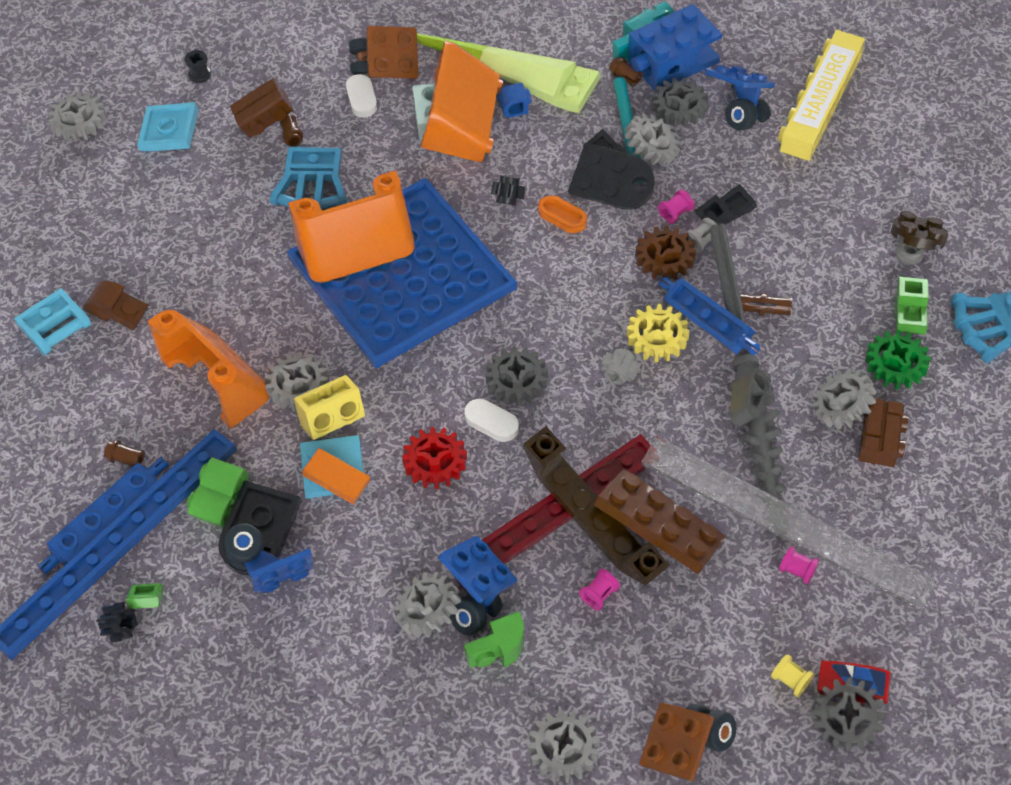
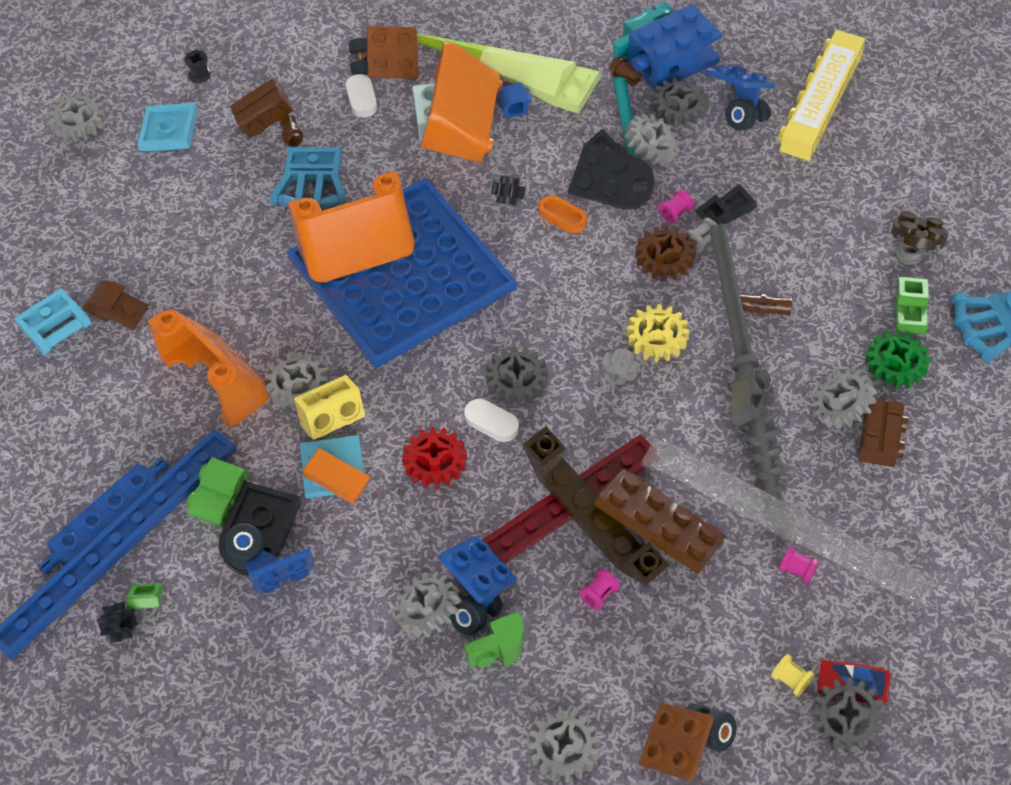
(117, 452): reddish brown pin -> none
(709, 315): blue plate -> none

